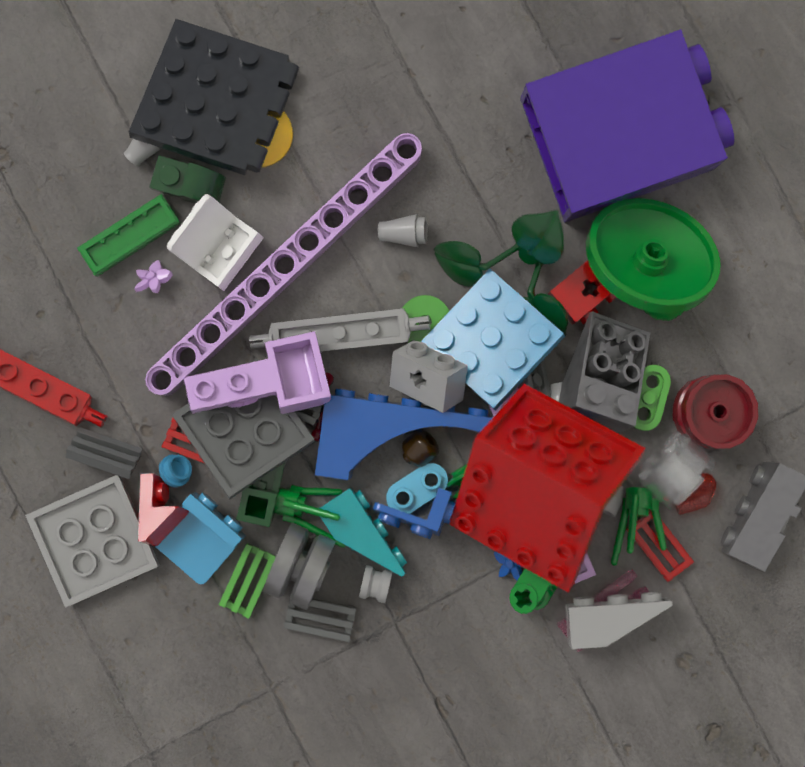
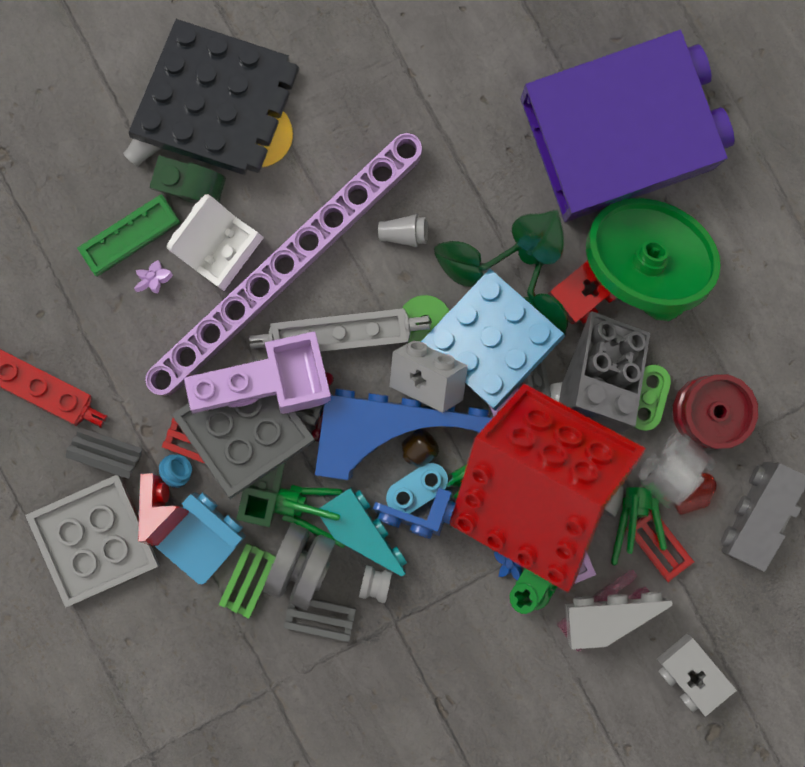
(712, 685): none -> light grey brick

